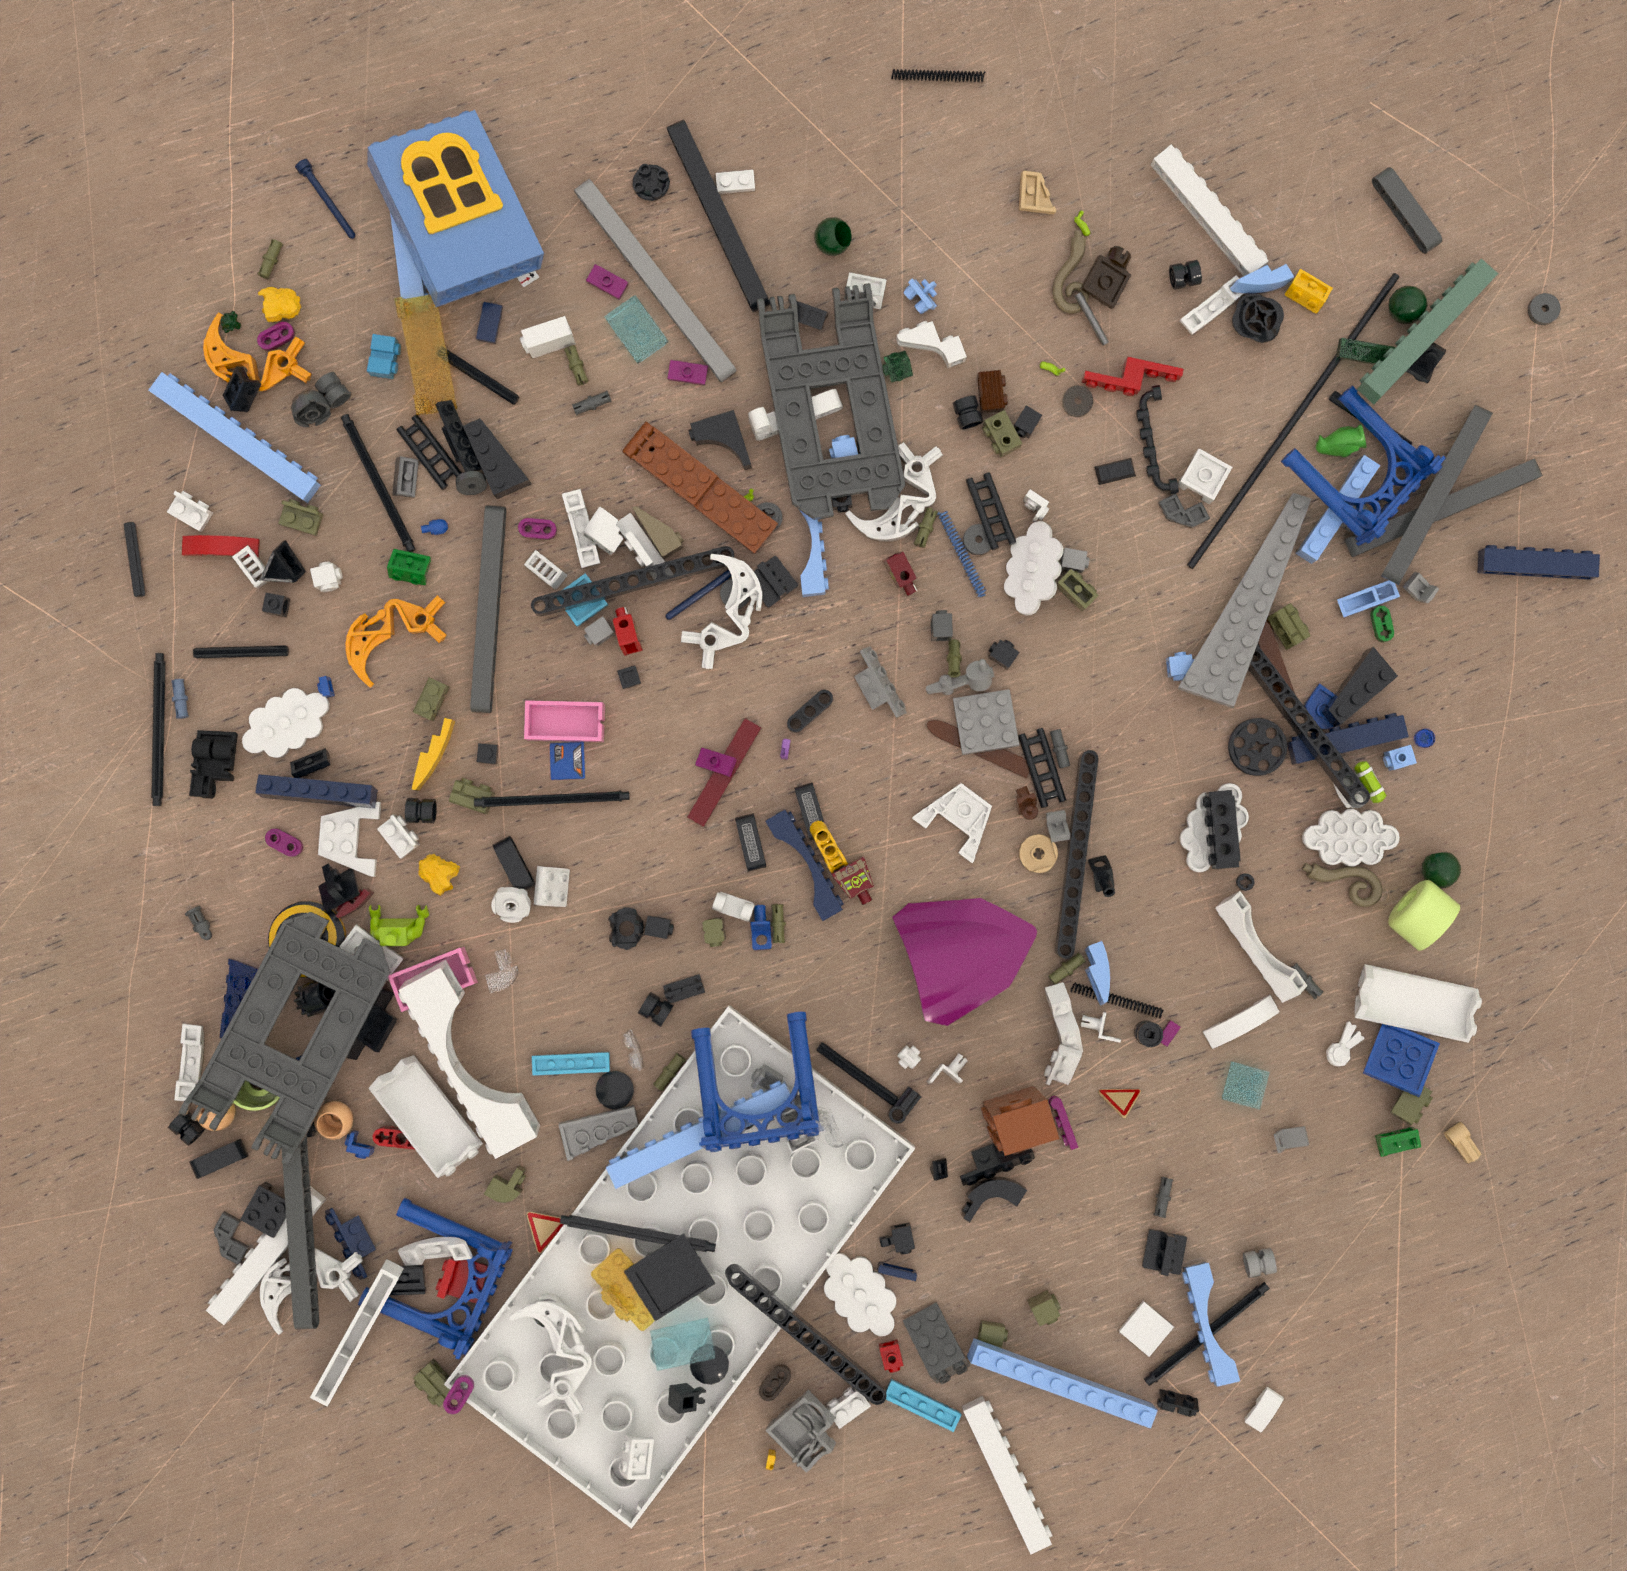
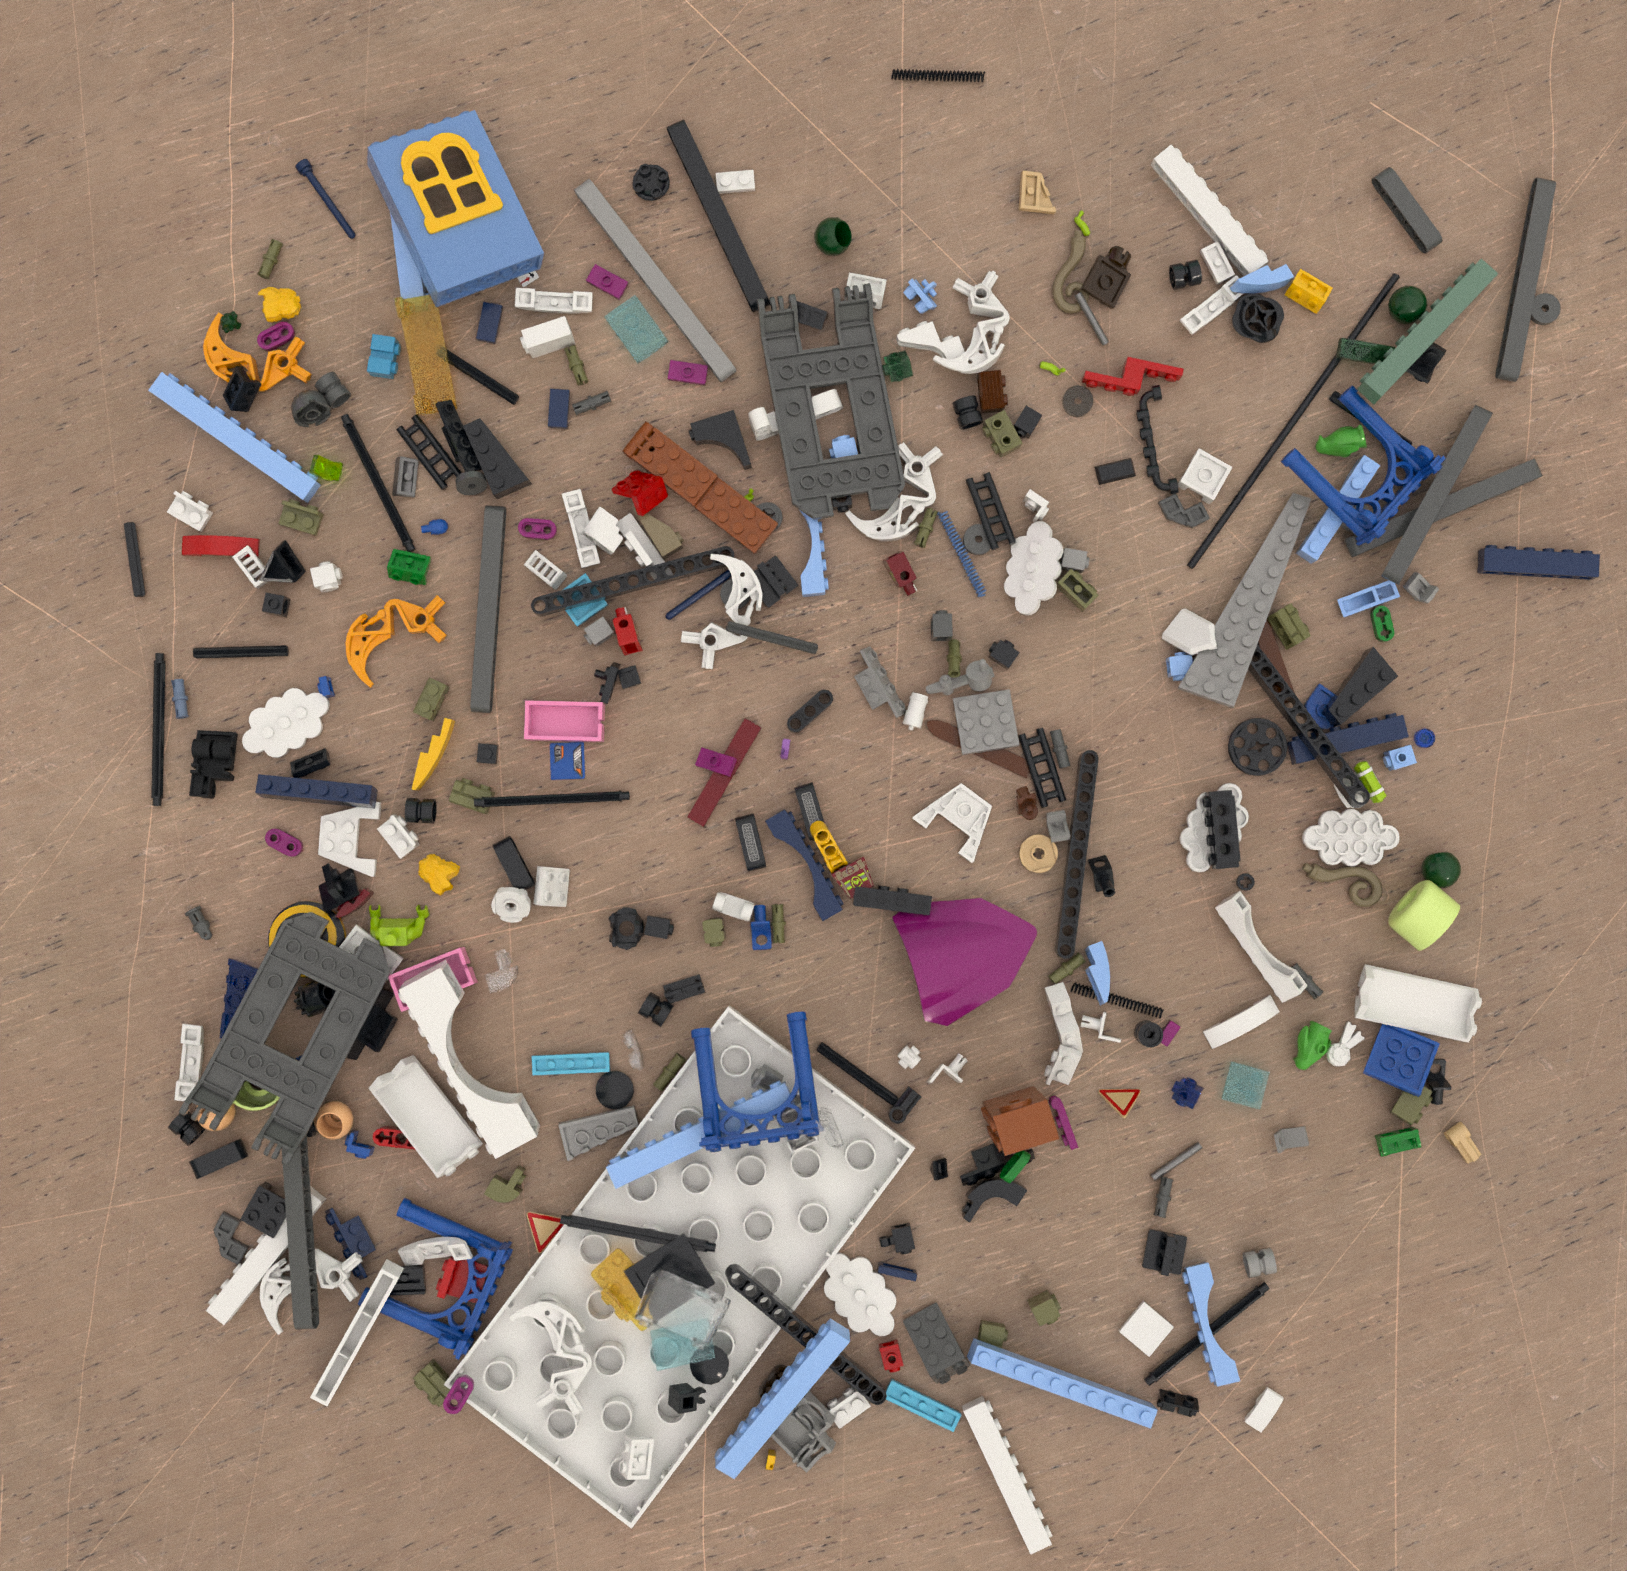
(326, 468): none -> clear neon green bracket
(553, 301): none -> white slope
(558, 408): none -> dark blue tile
(610, 676): none -> black plate
(644, 489): none -> red bracket
(682, 1308): none -> clear windscreen
(771, 637): none -> dark grey axle
(782, 1398): none -> light blue brick
(892, 900): none -> black bracket
(915, 712): none -> white piece
(989, 307): none -> white piece
(1014, 1166): none -> green beam
(1176, 1161): none -> flat silver bar
(1186, 1092): none -> clear blue brick
(1190, 633): none -> white tile
(1217, 263): none -> white plate
(1312, 1045): none -> bright green animal
(1438, 1082): none -> black bracket
(1525, 279): none -> dark grey beam

